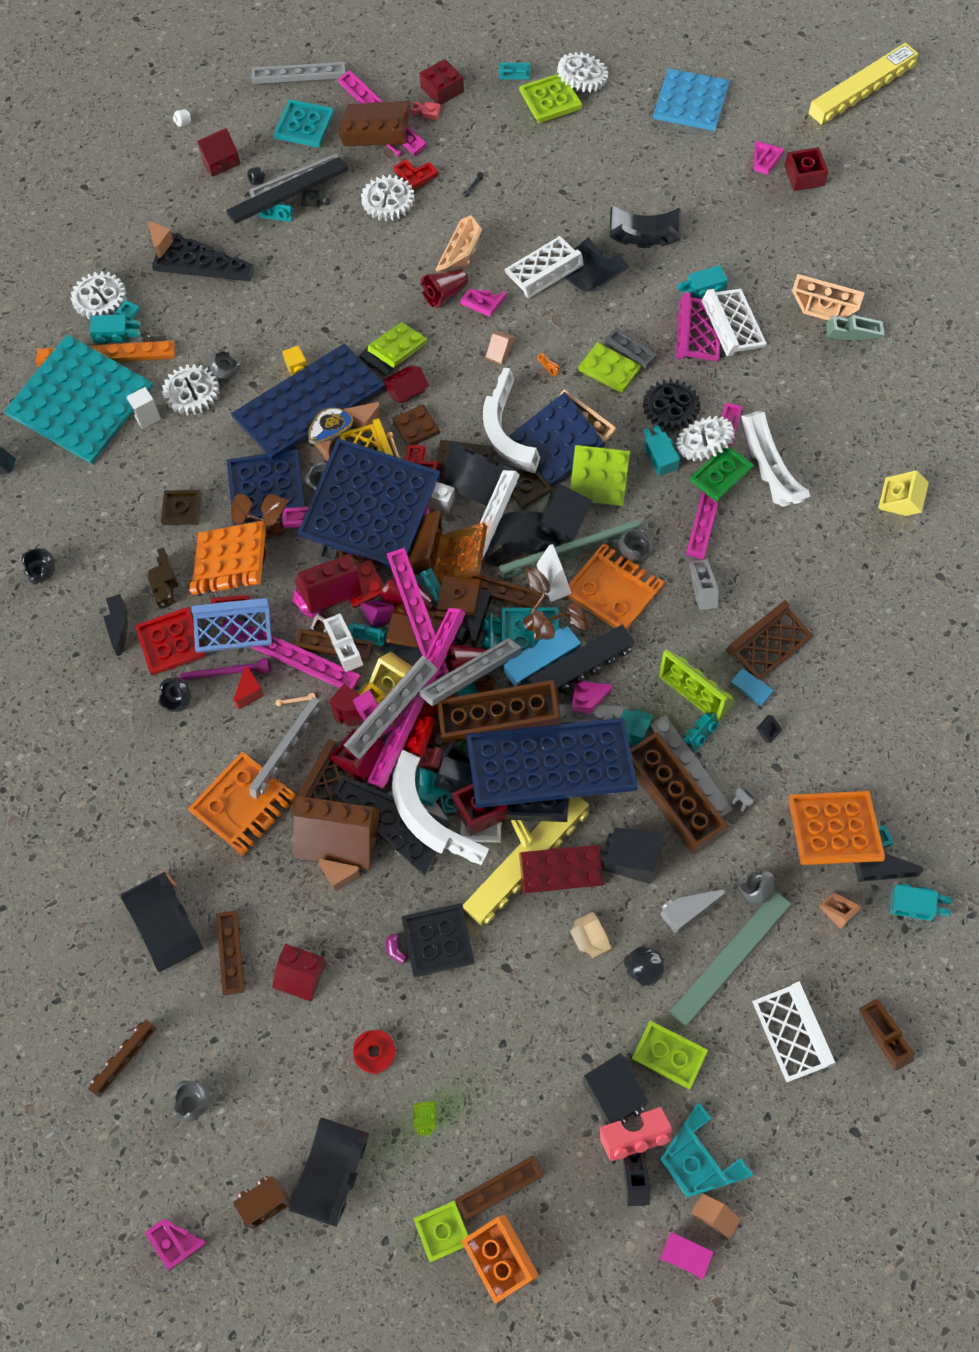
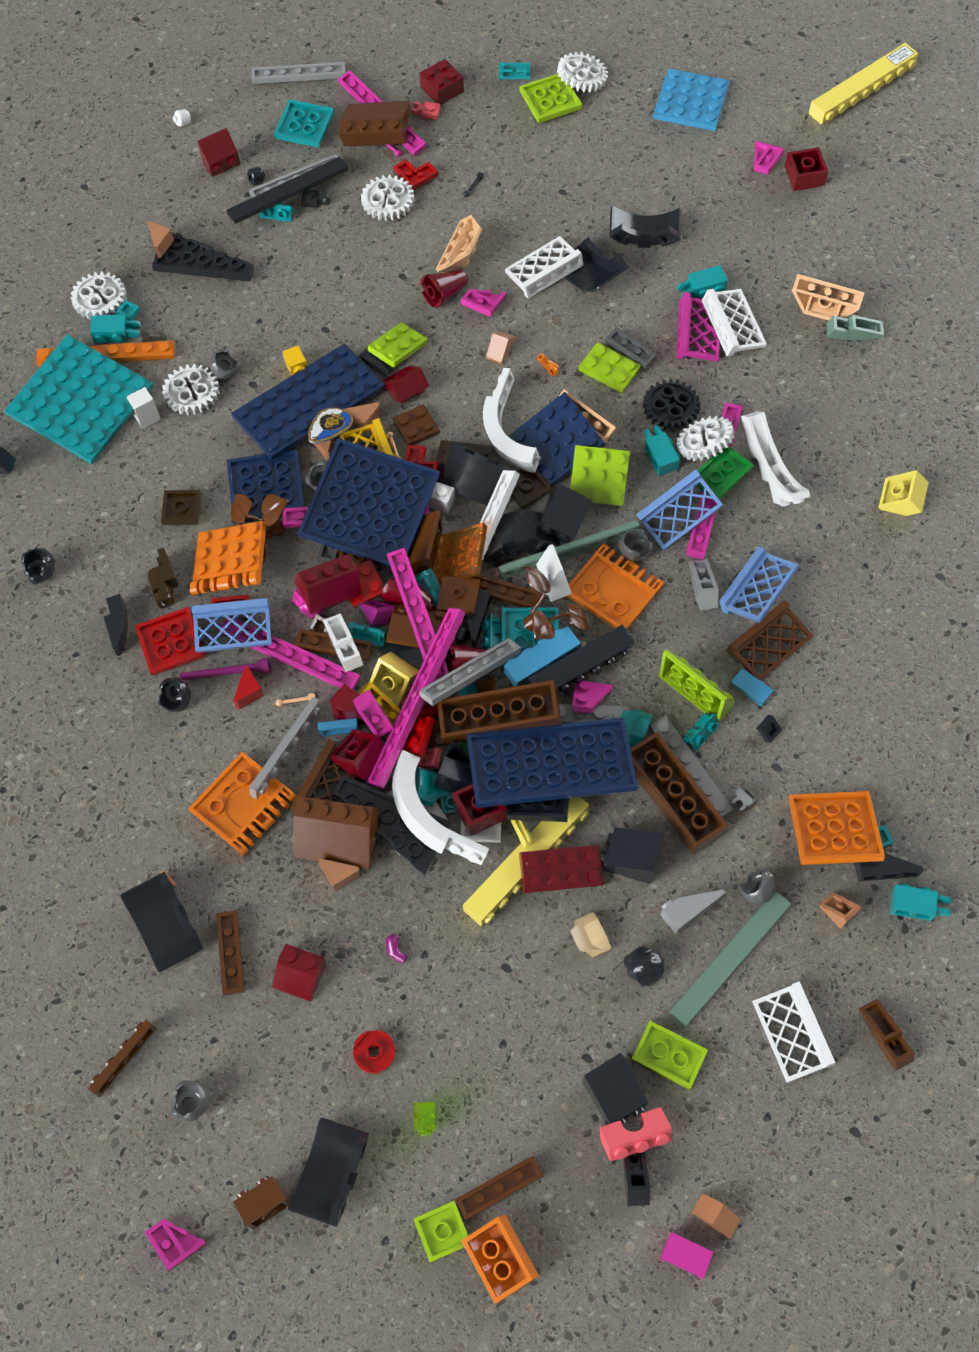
(337, 727): none -> dark azure tile
(390, 707): light grey plate -> none
(437, 940): black plate -> none
(671, 496): none -> medium blue fence
(693, 1165): teal wing -> none
(743, 581): none -> medium blue fence

